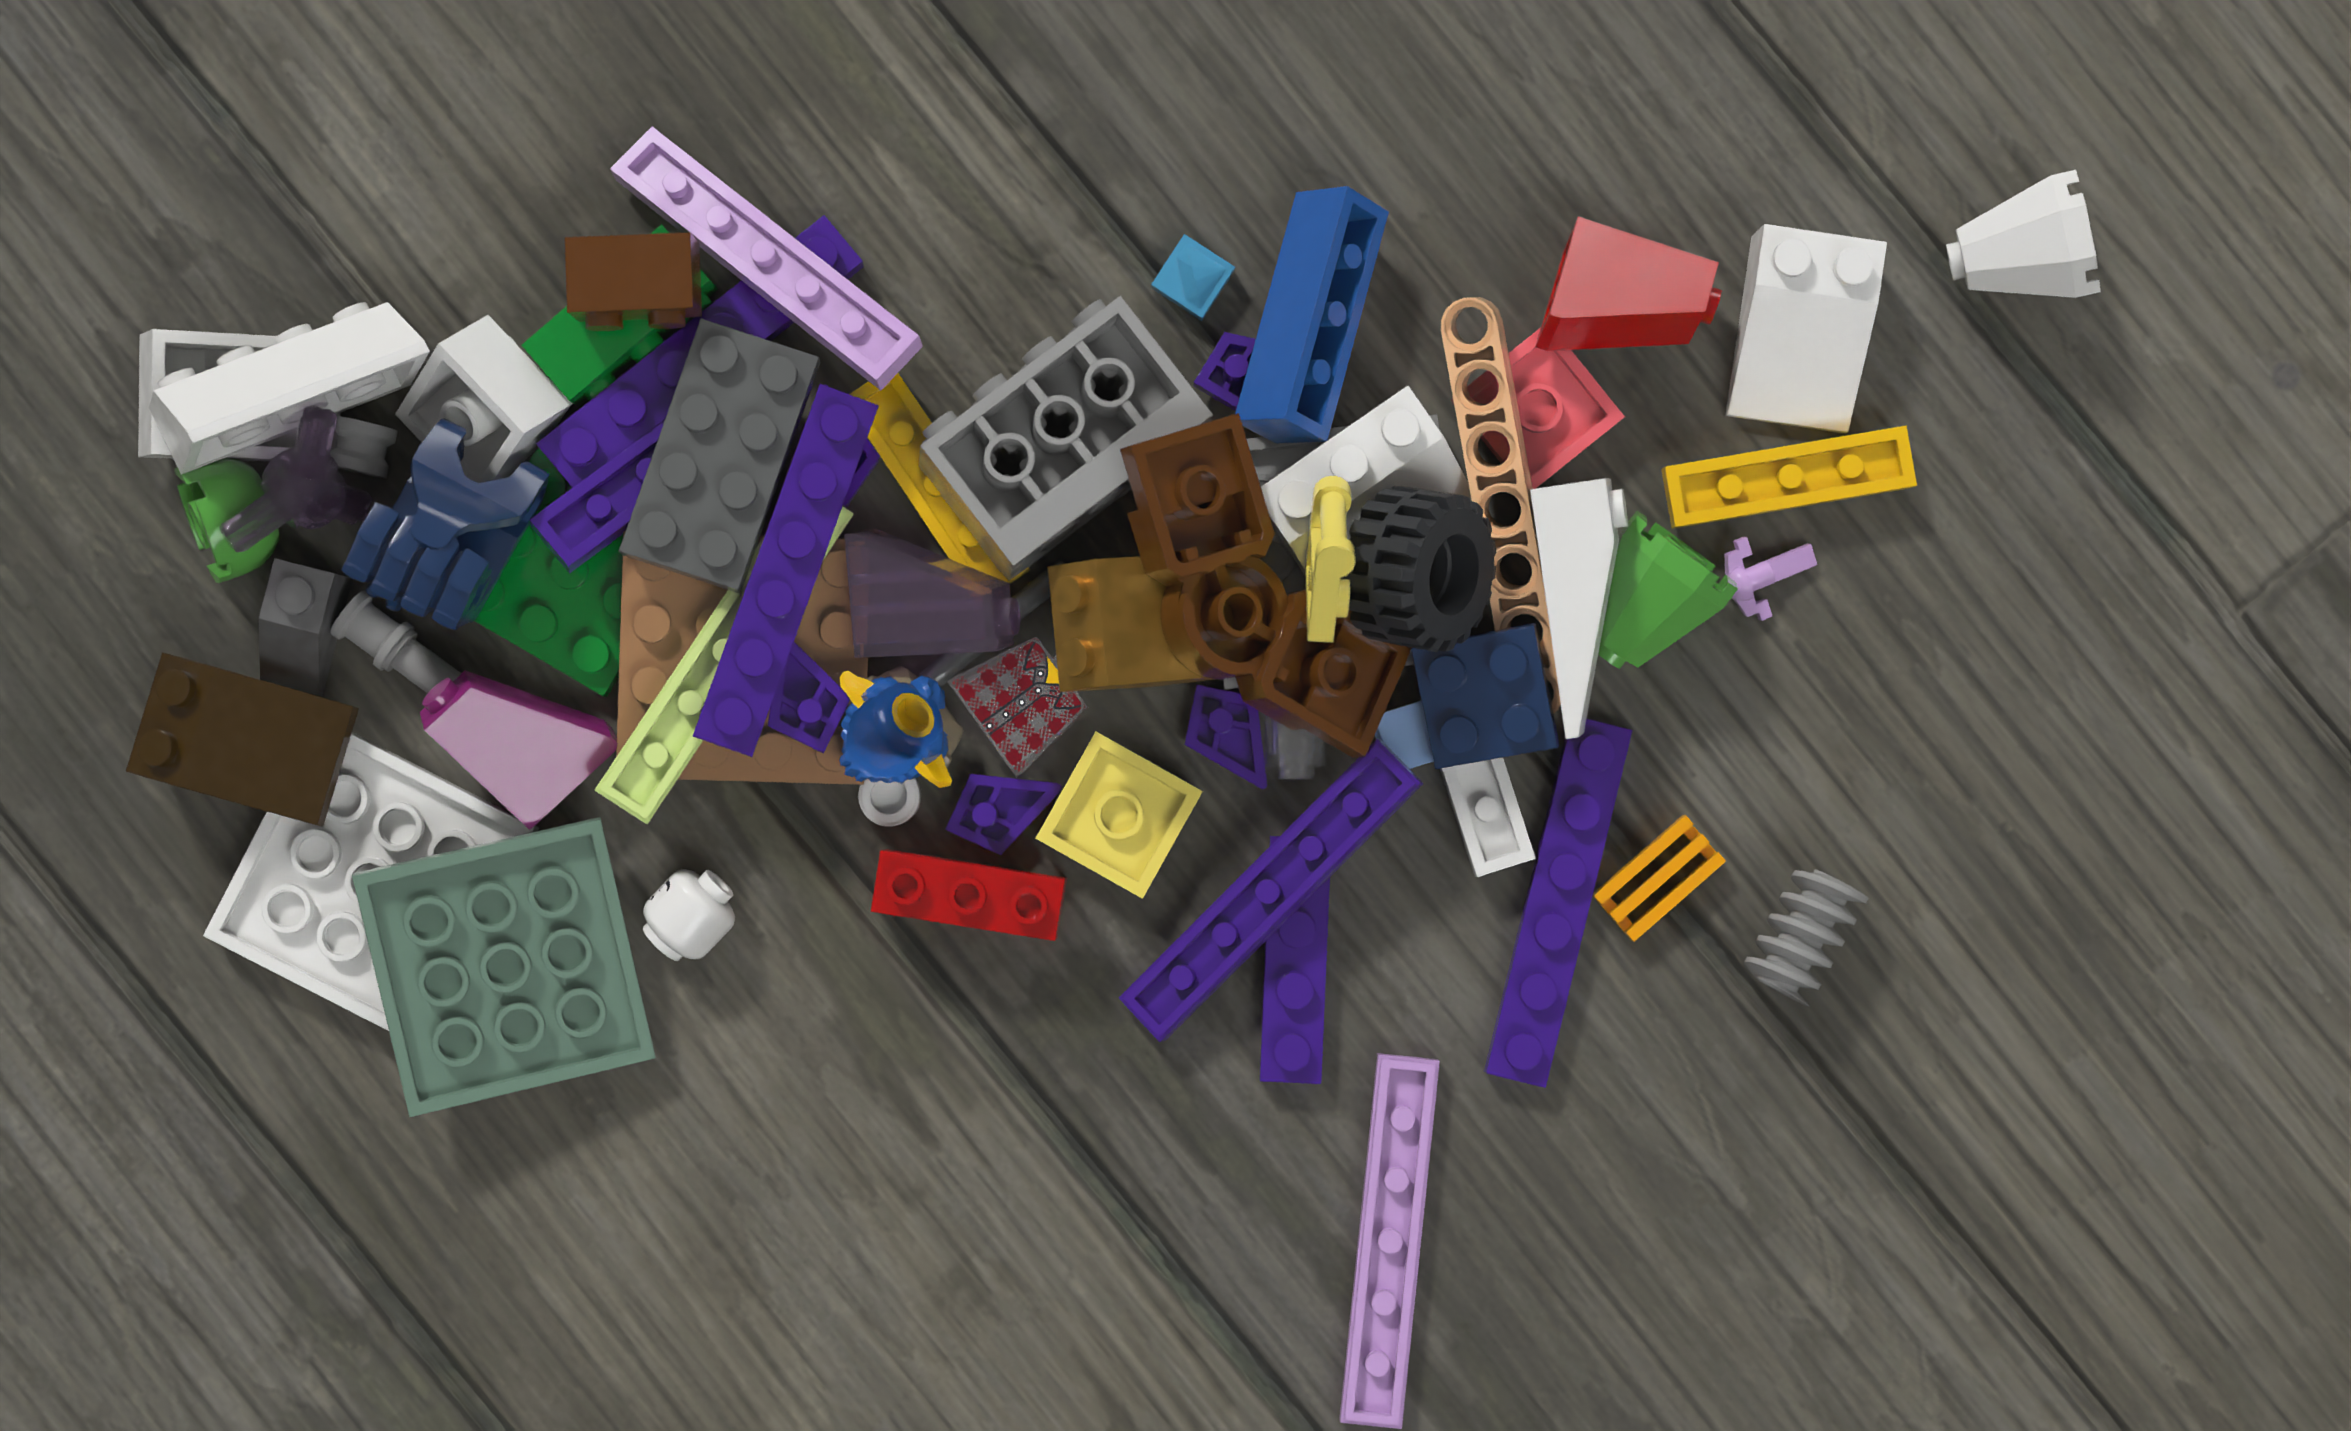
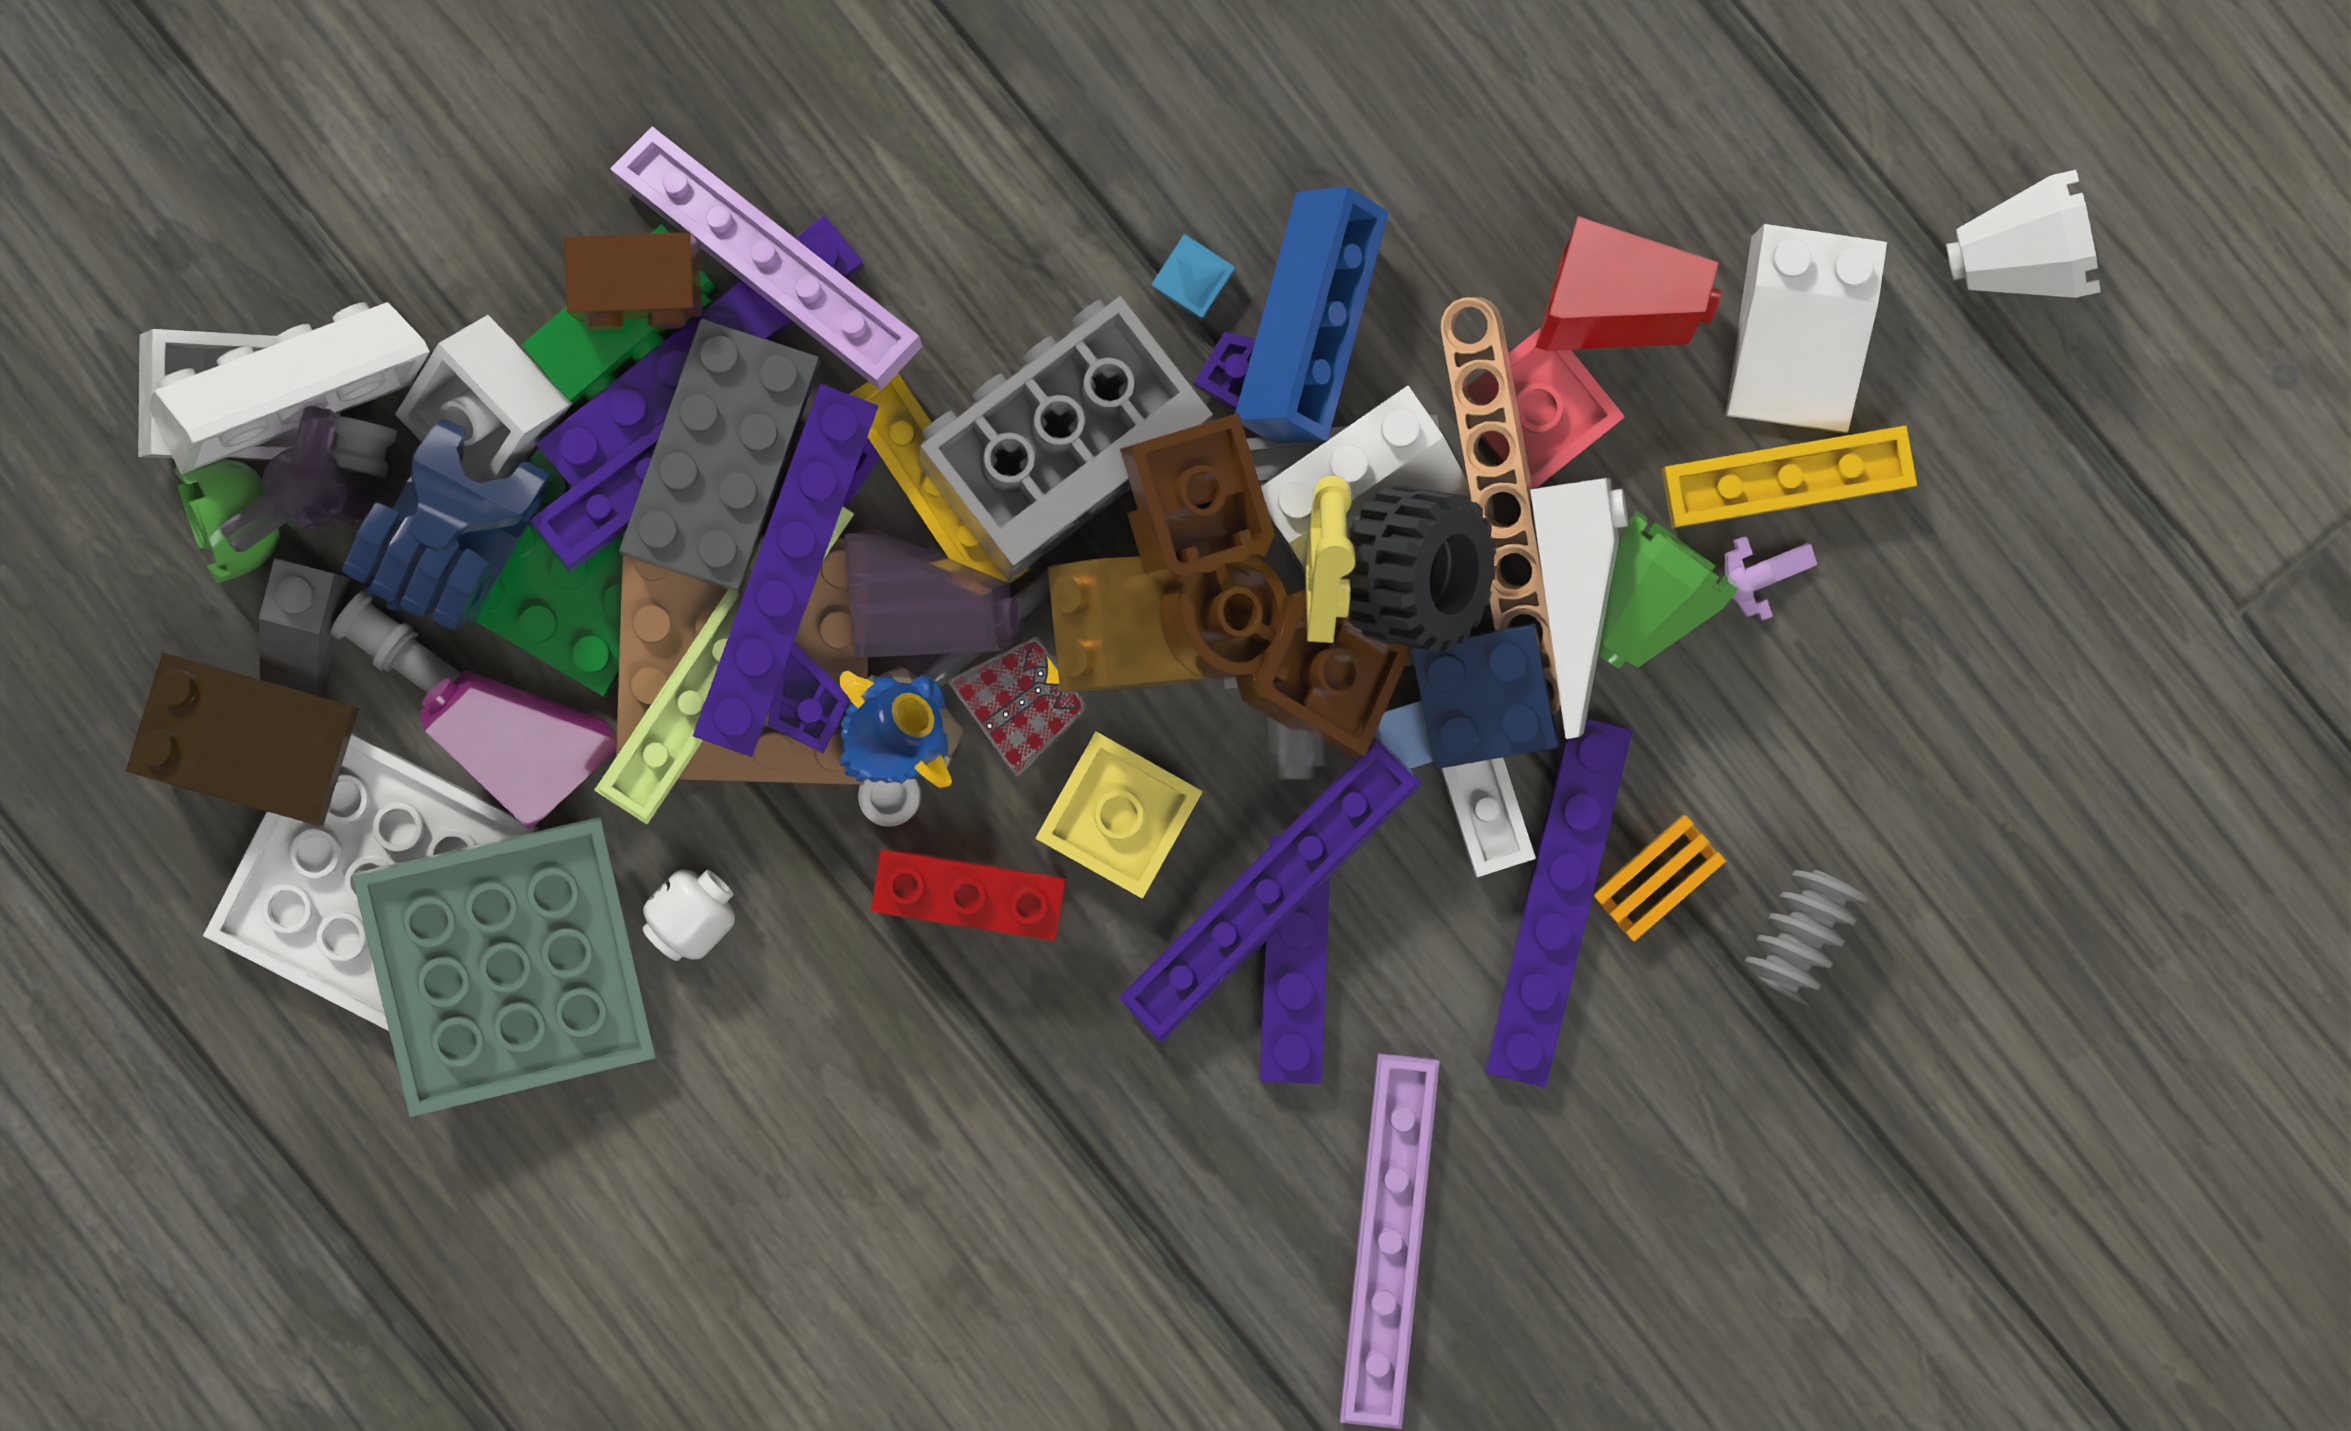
(999, 809): dark purple piece -> none
(1227, 733): dark purple piece -> none

